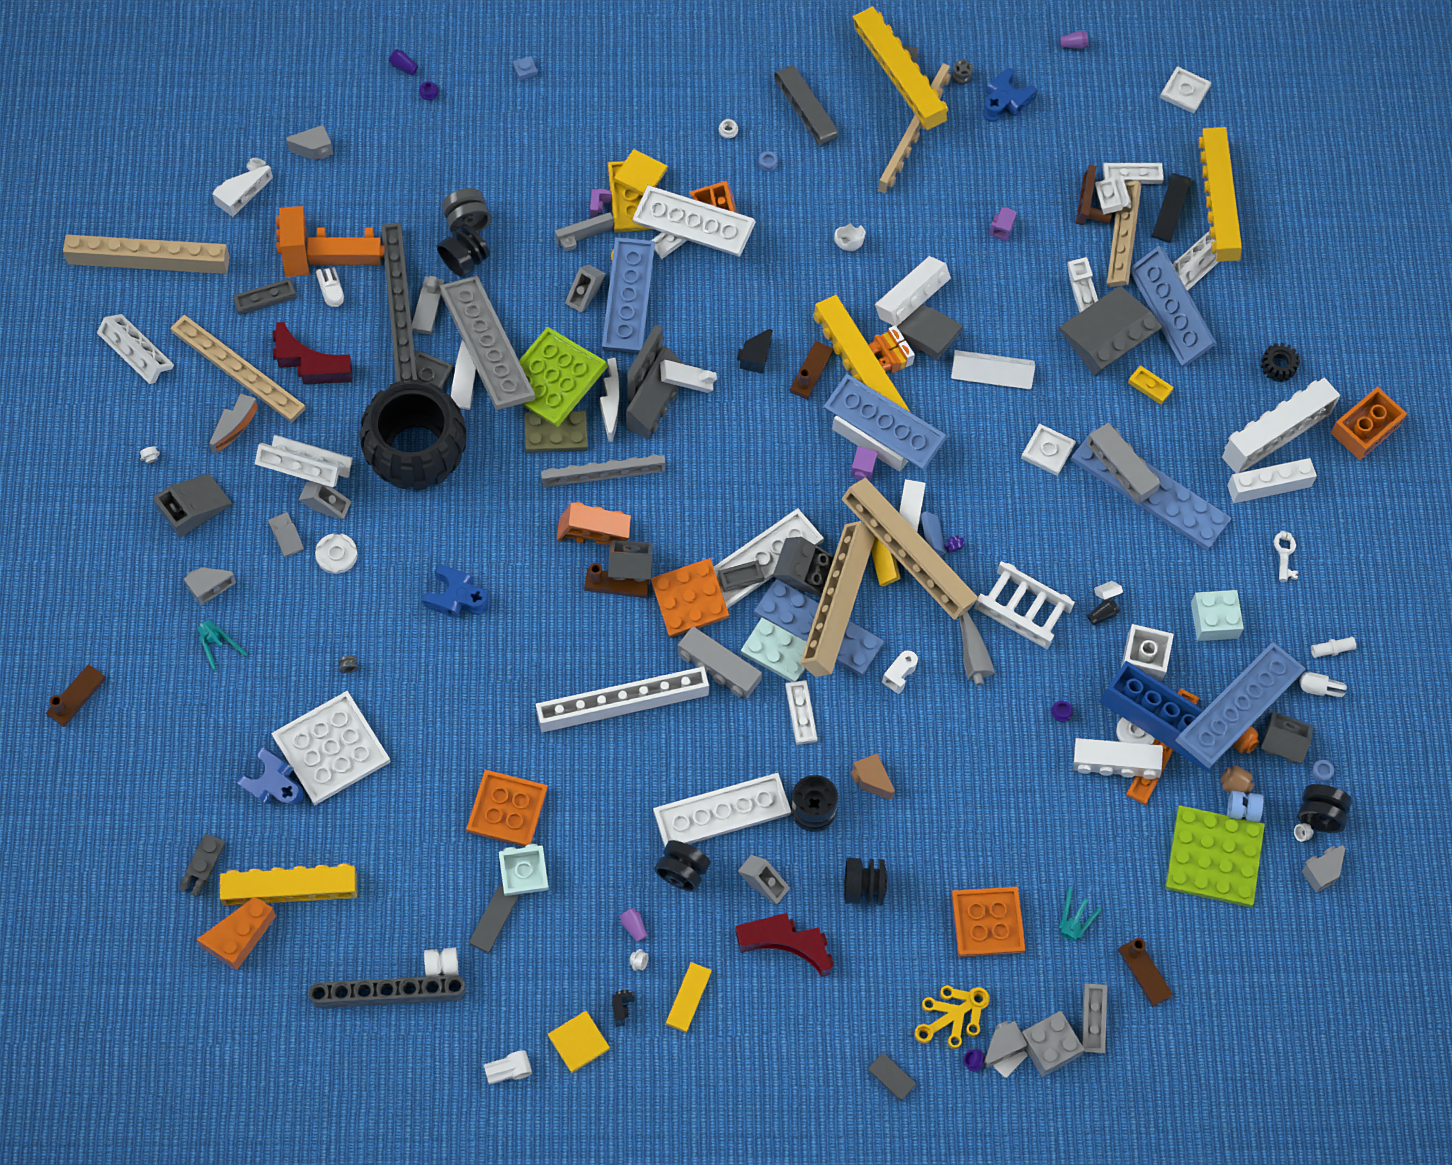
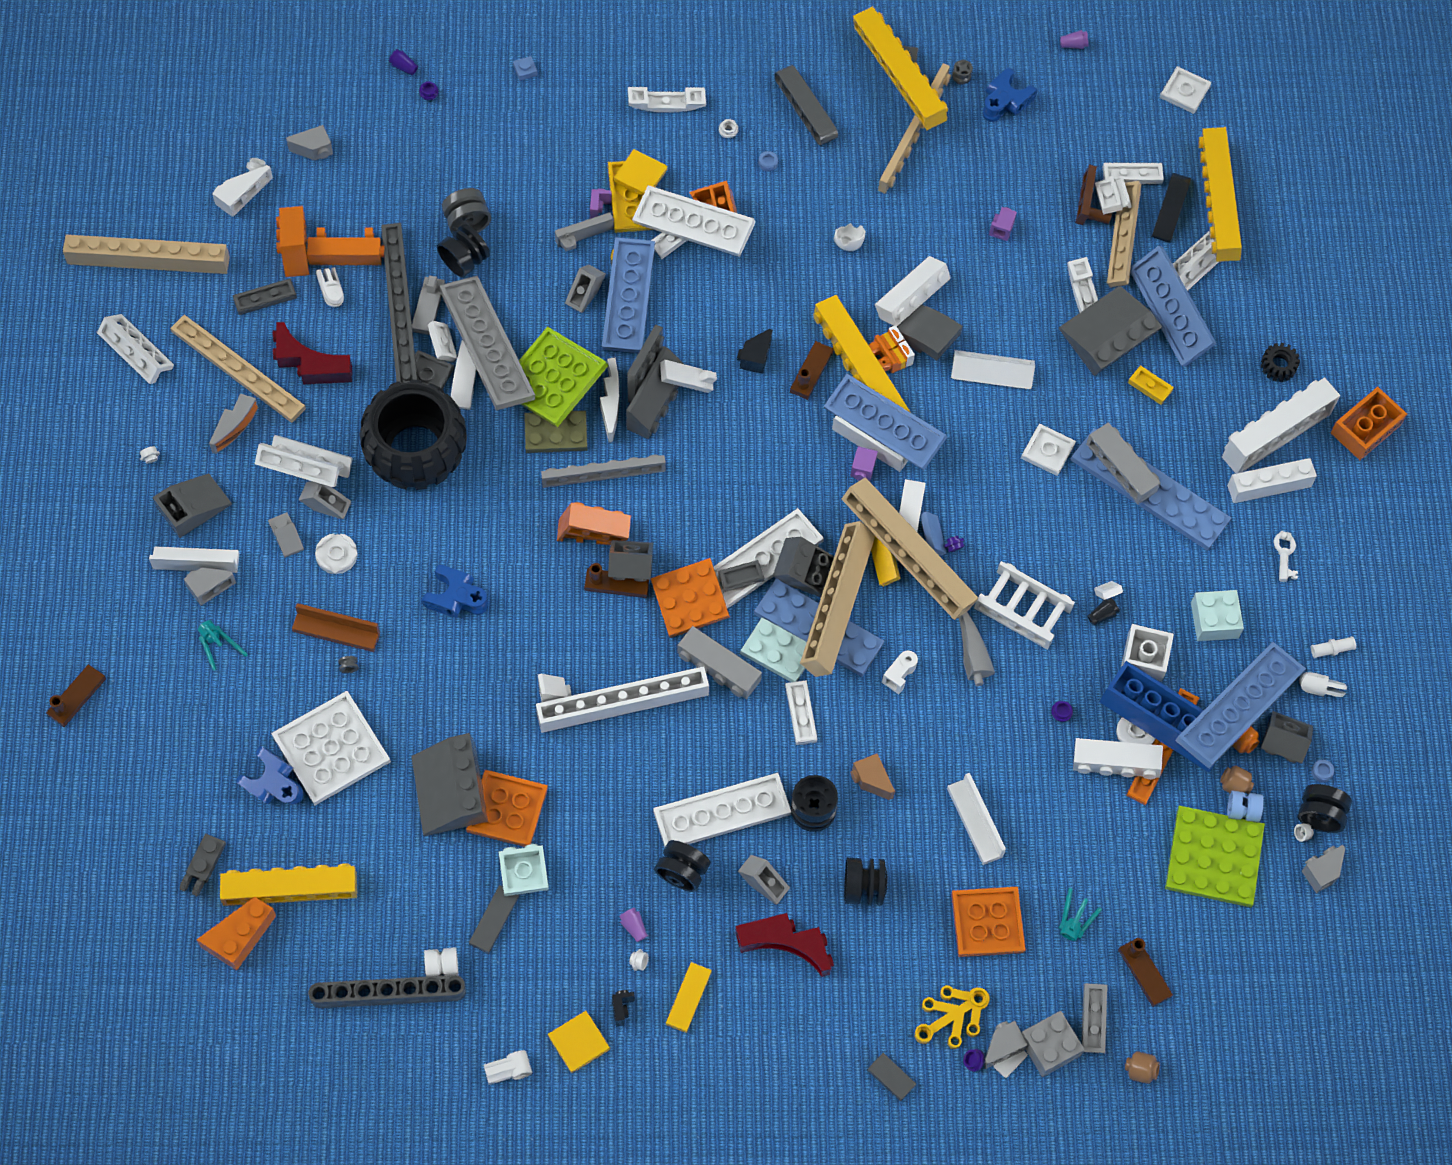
(194, 558): none -> white panel
(336, 627): none -> dark orange panel
(442, 341): none -> white plate
(449, 785): none -> dark grey slope
(552, 687): none -> white slope
(666, 101): none -> white slope
(976, 820): none -> white panel
(1142, 1067): none -> medium nougat head

